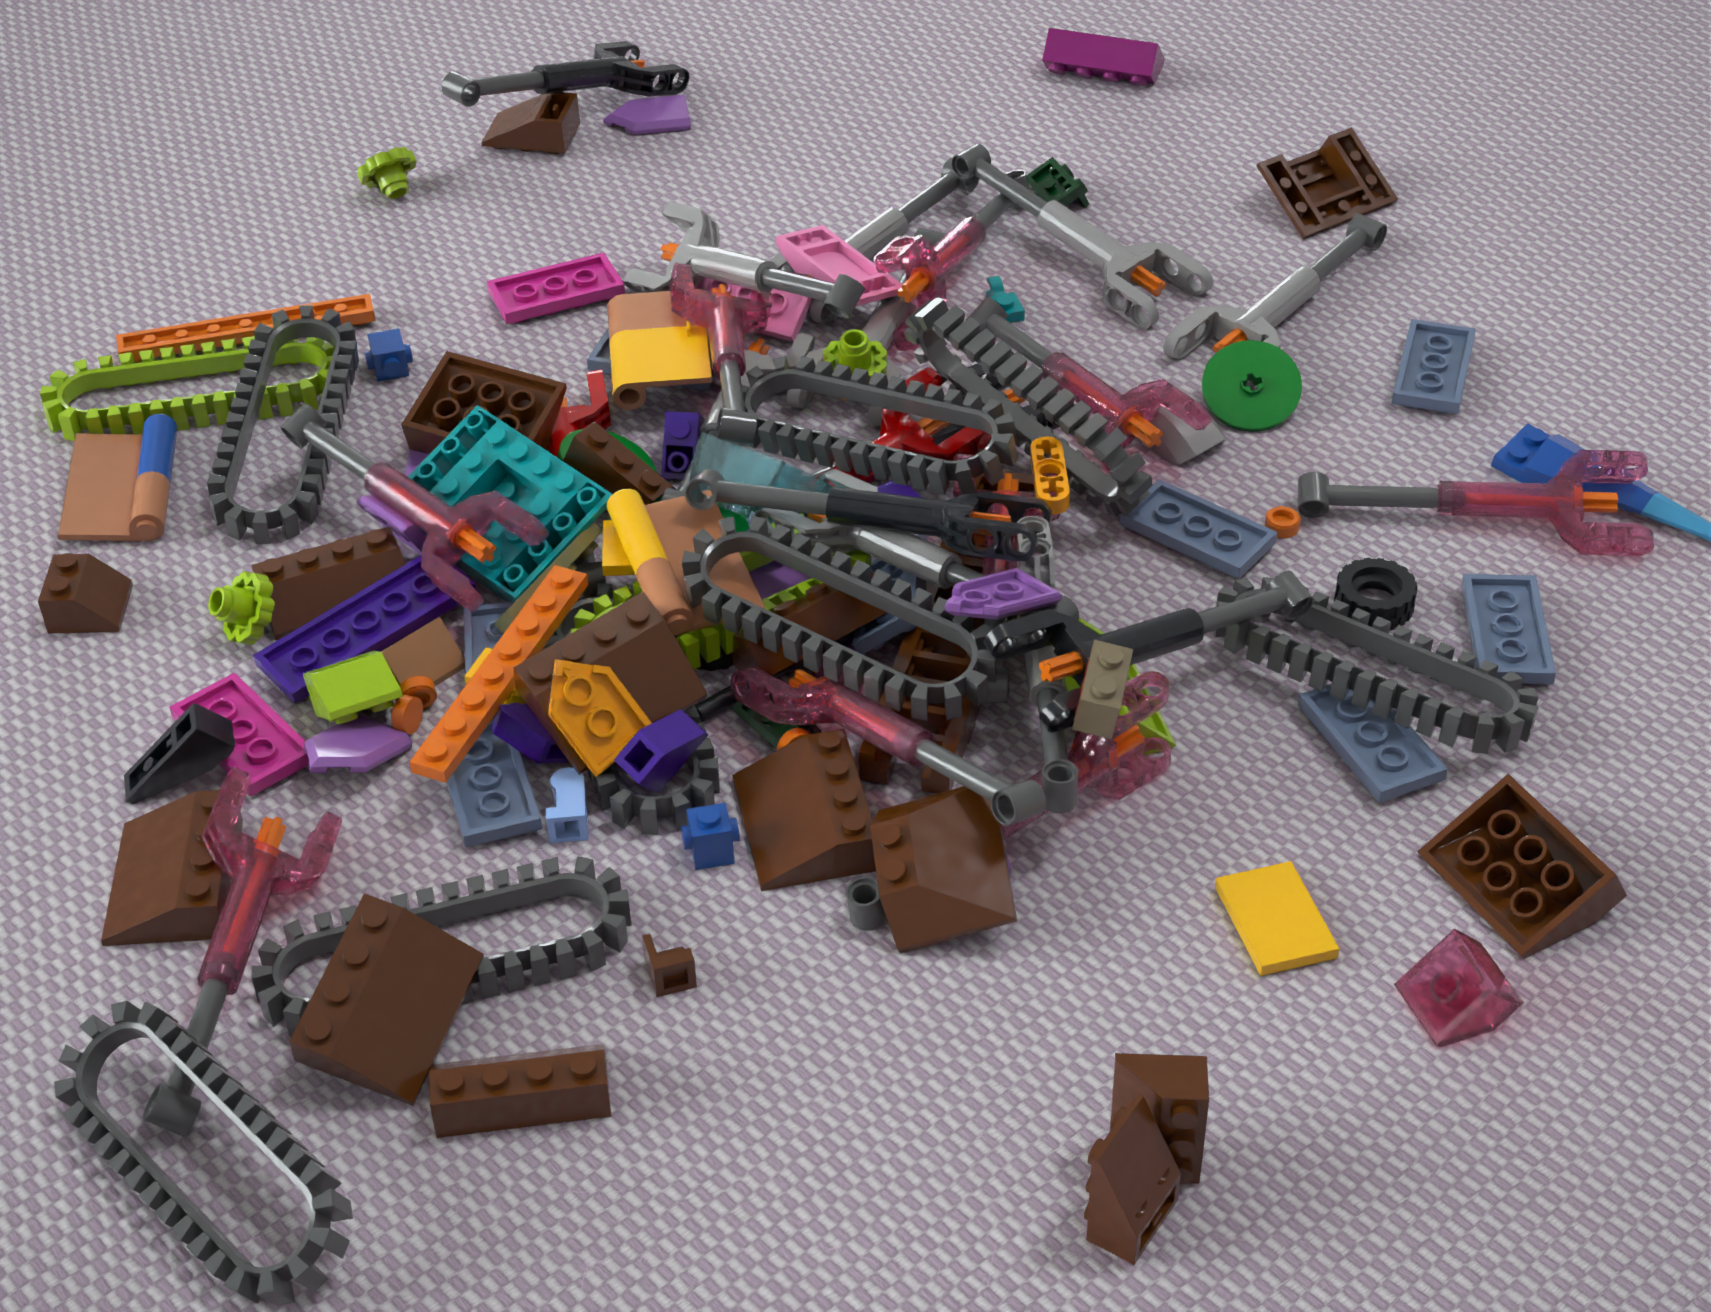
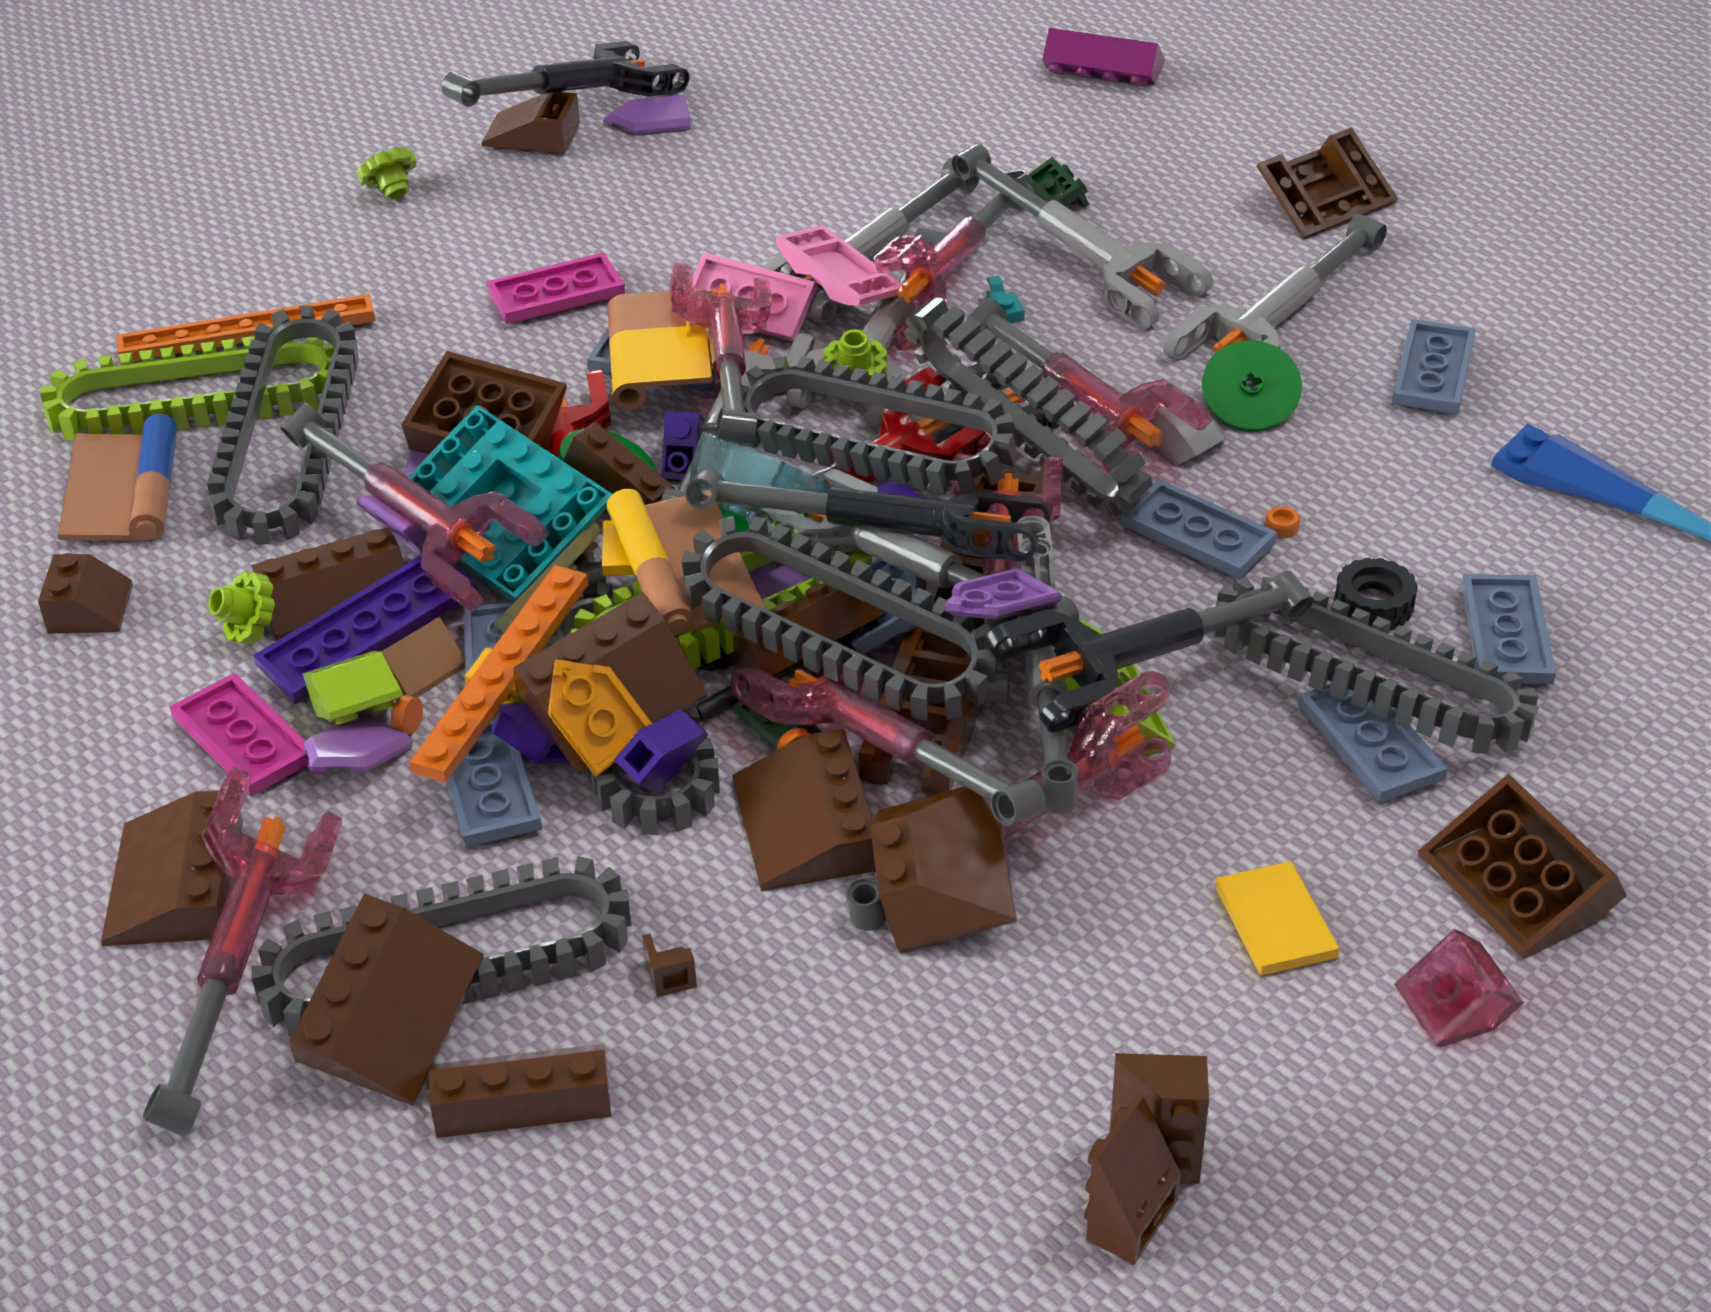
(162, 1193): dark grey piece -> none
(182, 753): black slope -> none
(388, 355): blue brick -> none
(420, 687): orange tile -> none
(569, 816): light blue leg -> none
(707, 260): light grey piece -> none
(710, 836): blue brick -> none
(1055, 465): light orange beam -> none
(1102, 689): dark tan brick -> none
(1558, 500): clear pink piece -> none

